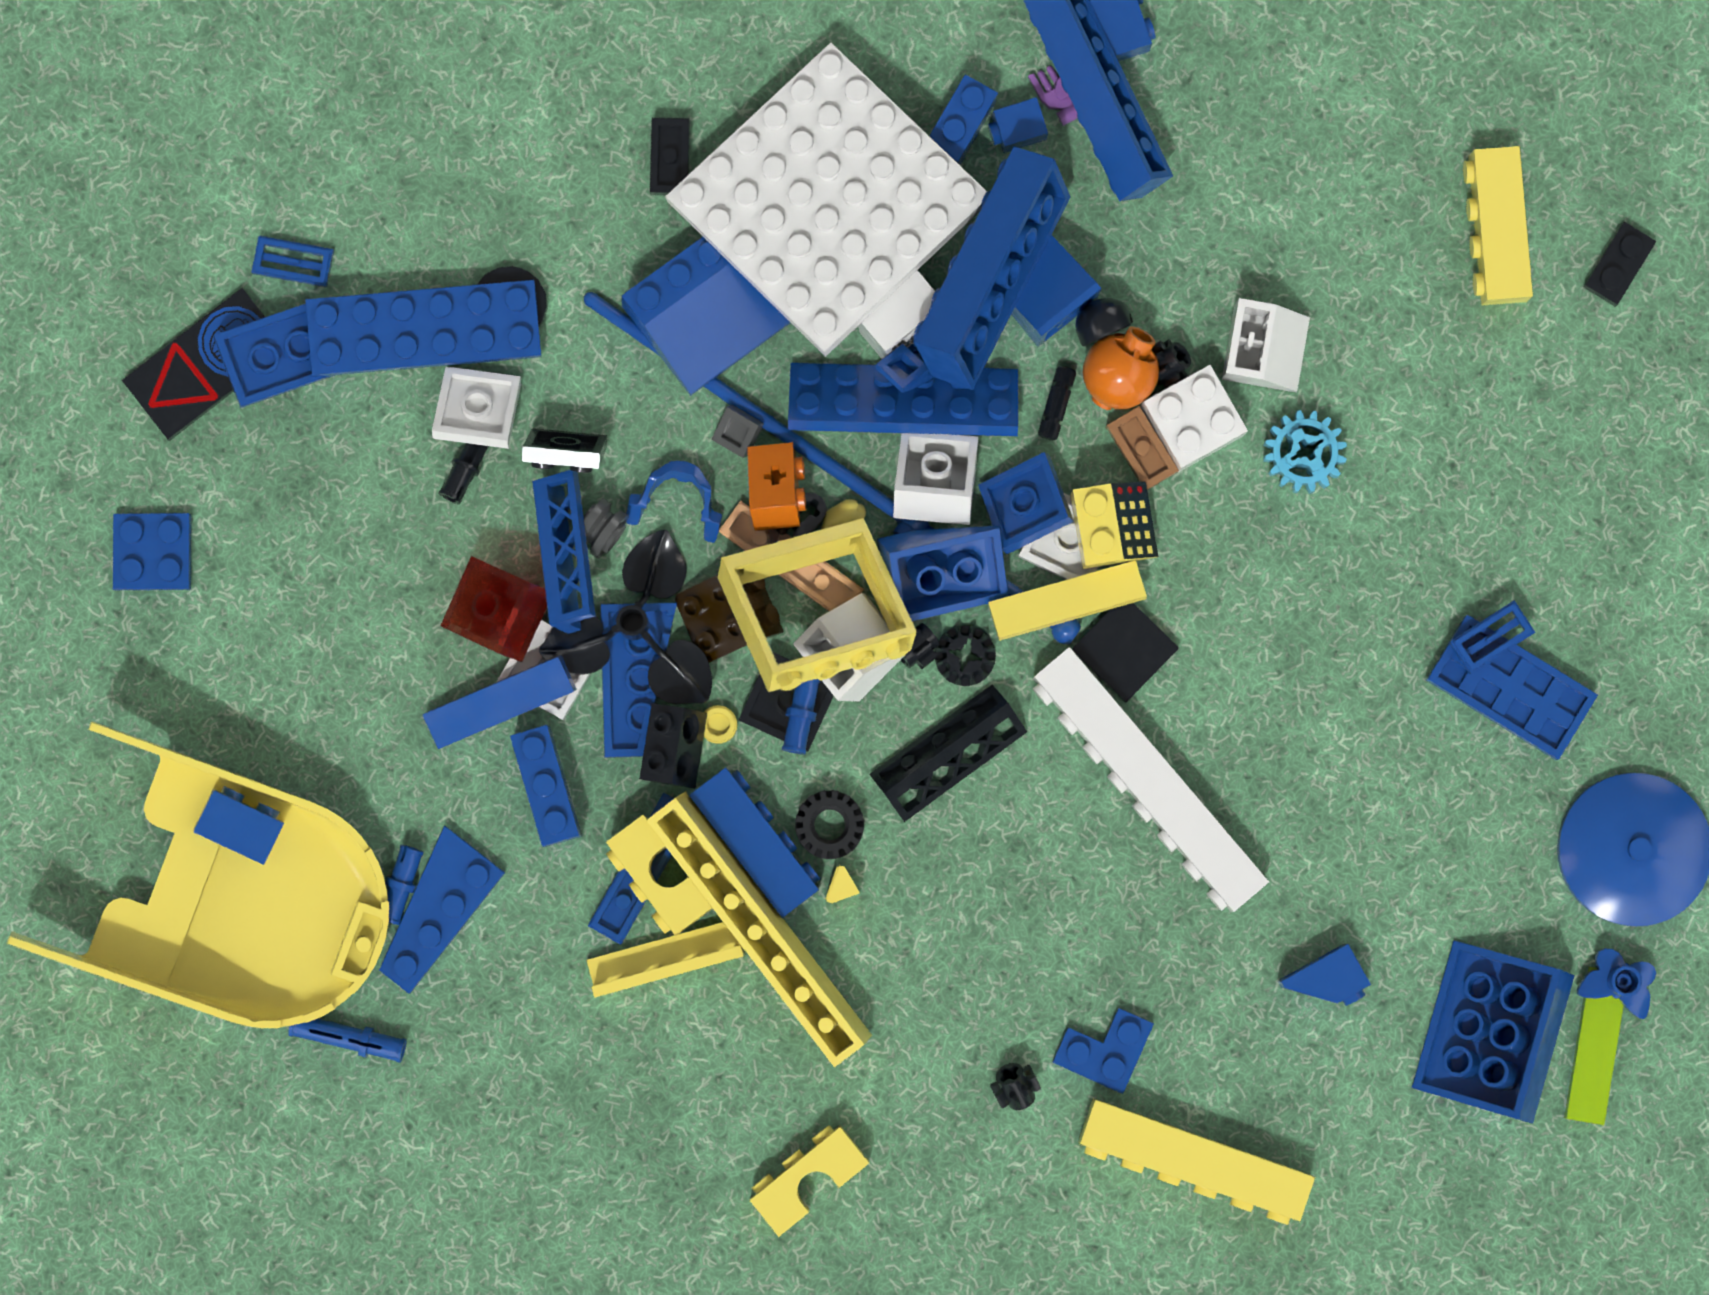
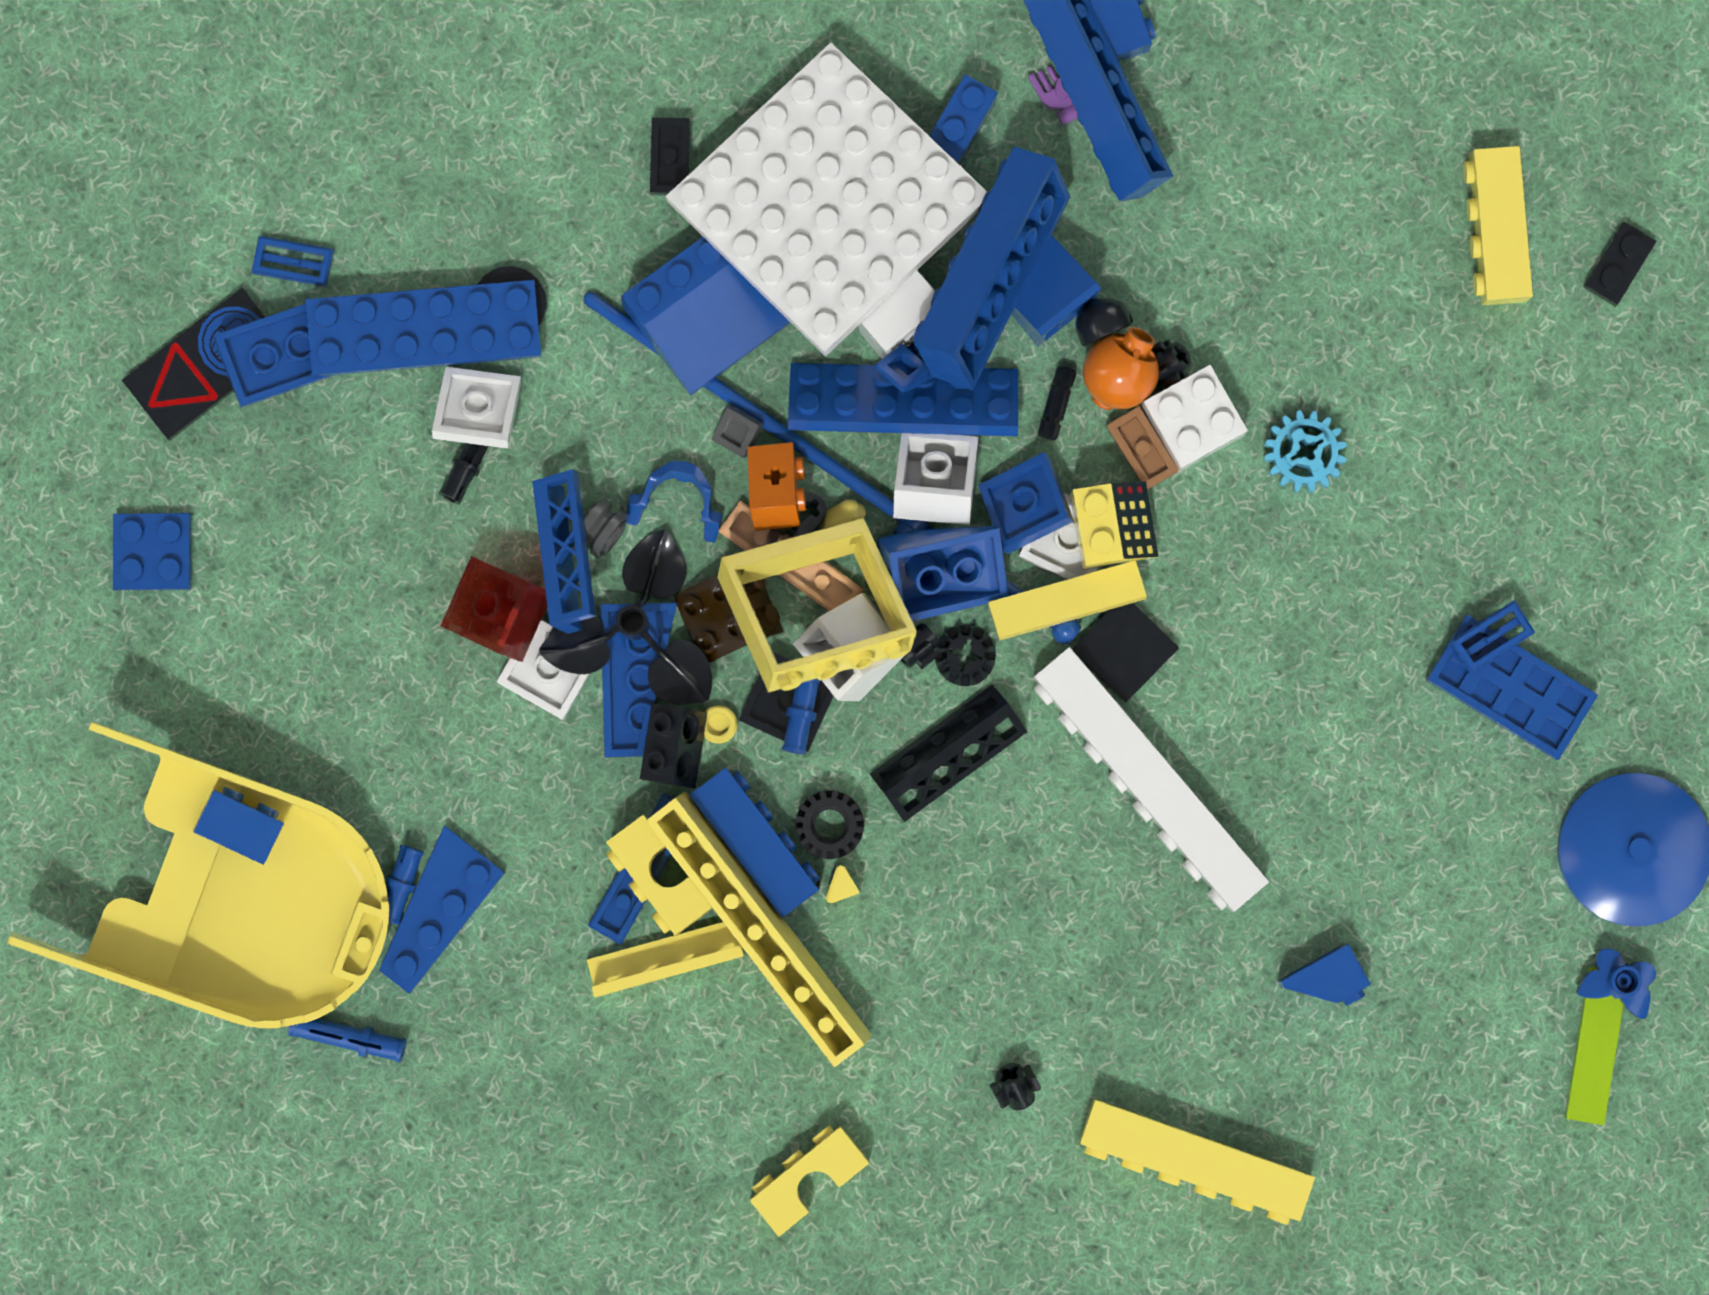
(499, 701): blue tile -> none
(546, 786): blue brick -> none
(573, 449): black plate -> none
(1018, 125): blue brick -> none
(1110, 1061): blue plate -> none
(1265, 345): white slope -> none
(1493, 1031): blue slope -> none

